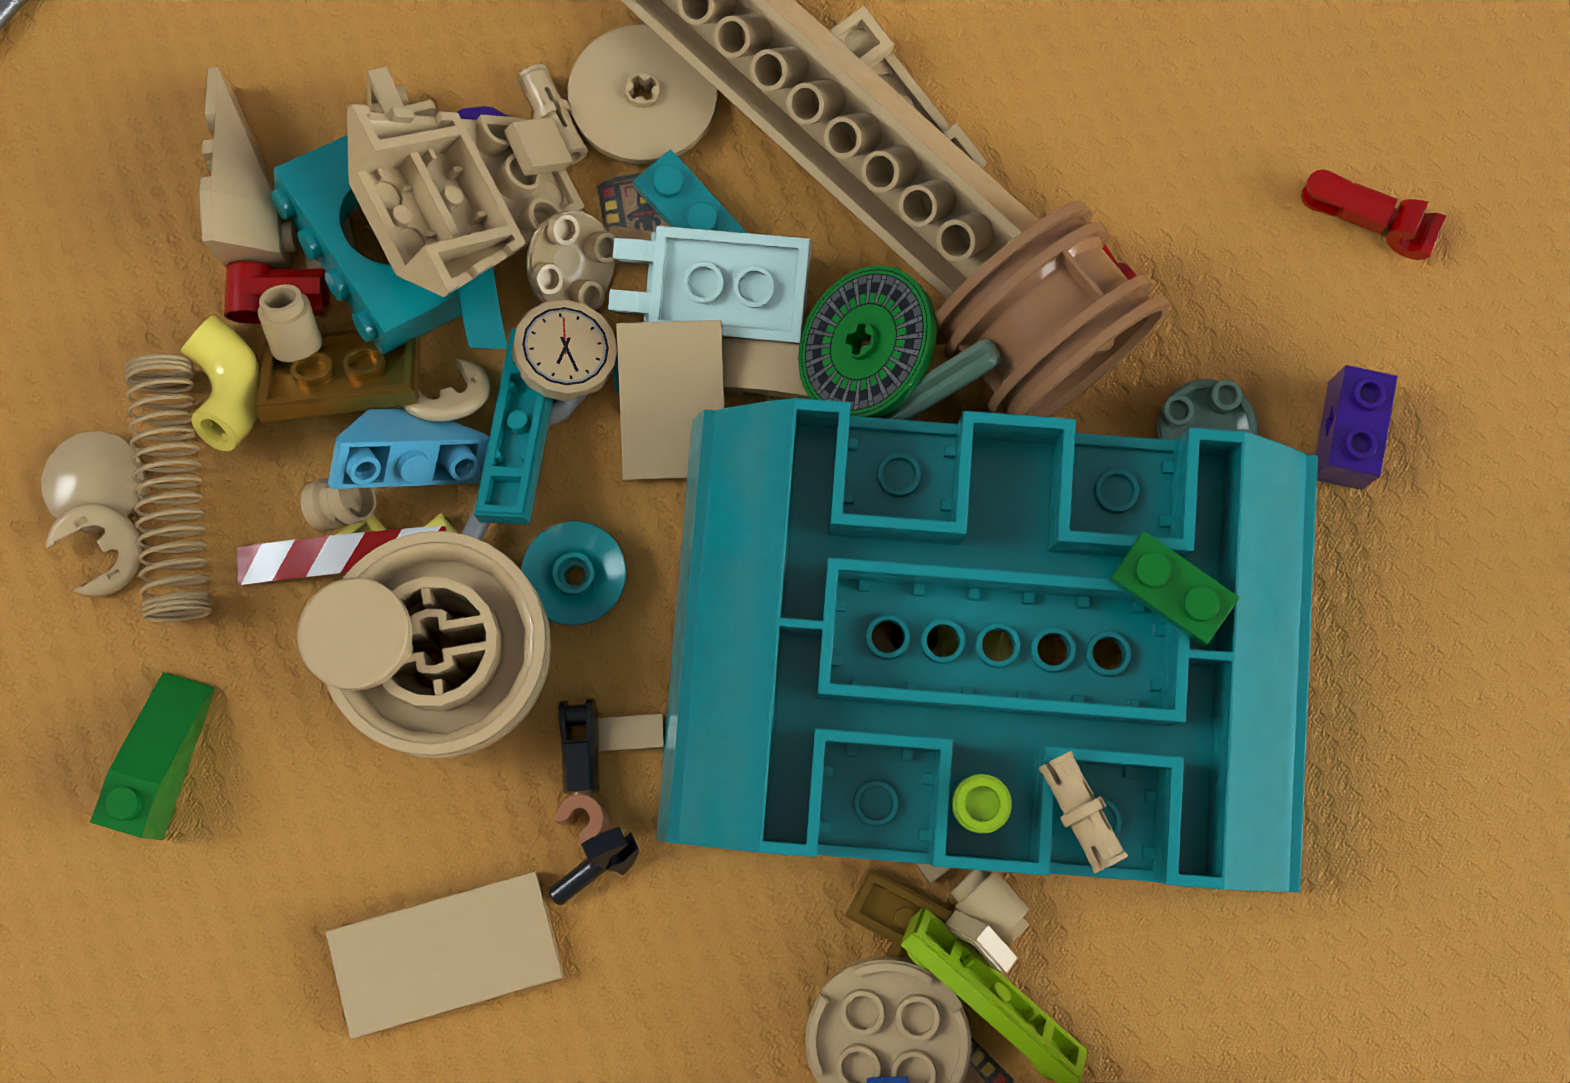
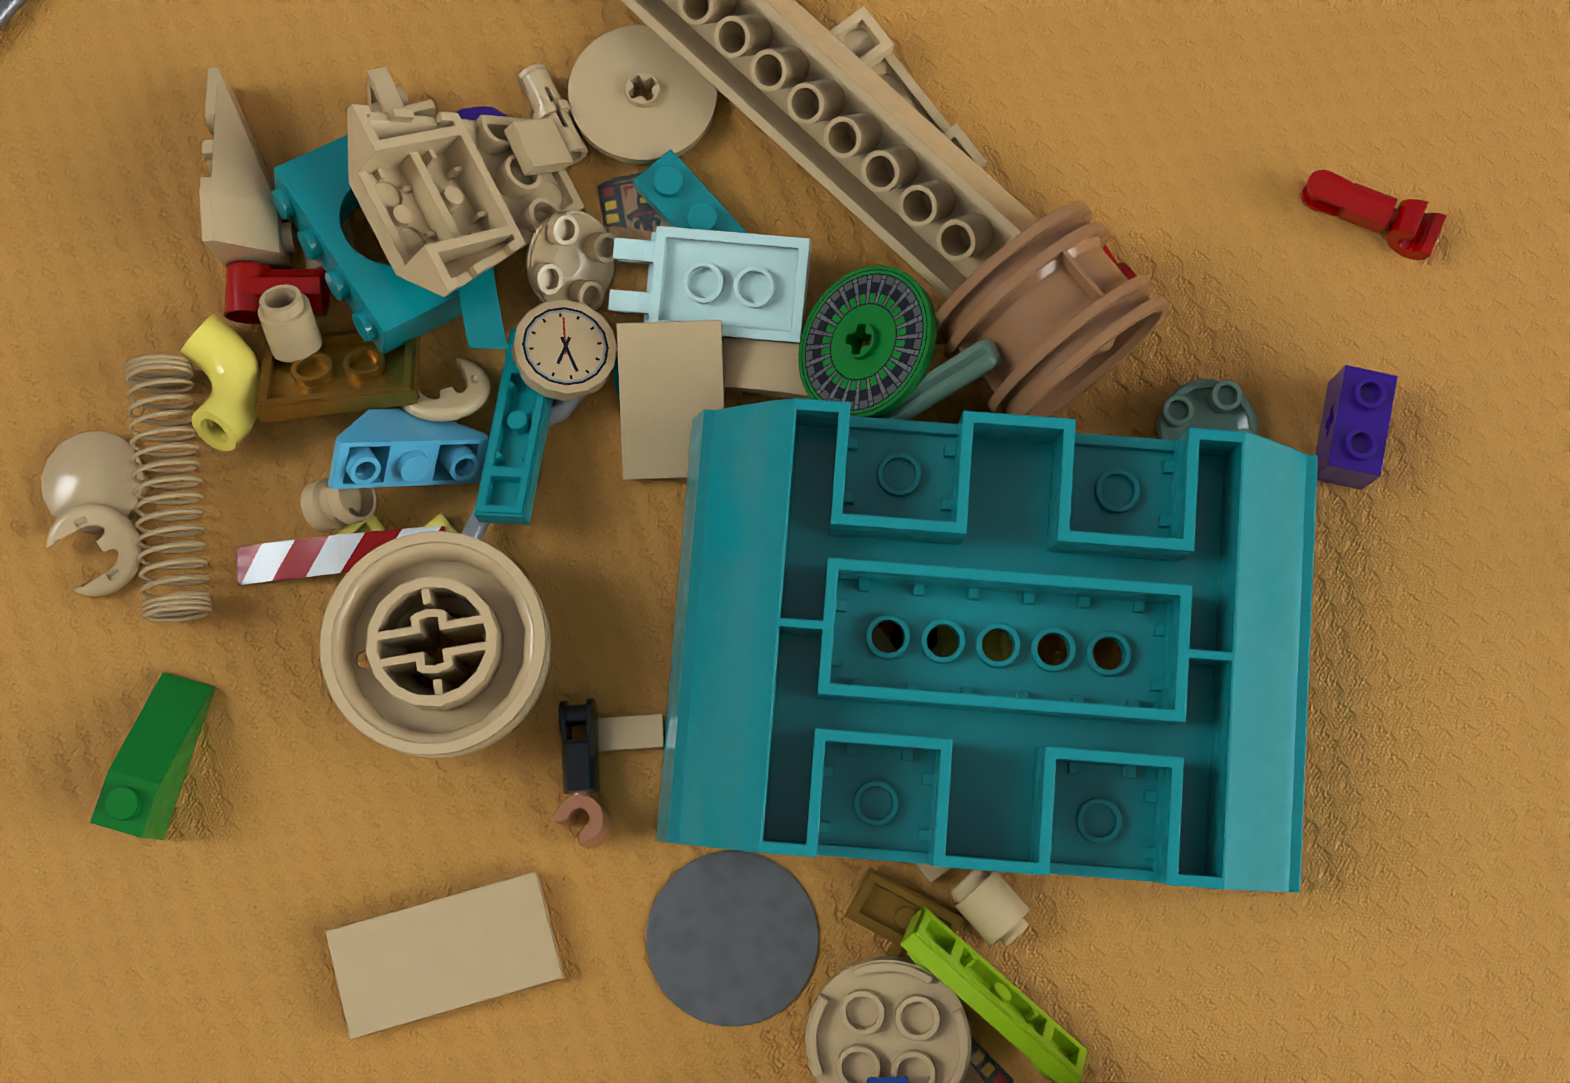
(355, 634): tan tile -> none
(570, 547): teal dish -> none
(603, 852): black bar -> none
(732, 938): none -> flat silver sticker
(981, 803): lime tile -> none
(982, 940): tan tile -> none
(1083, 812): tan pin -> none
(1174, 588): green plate -> none

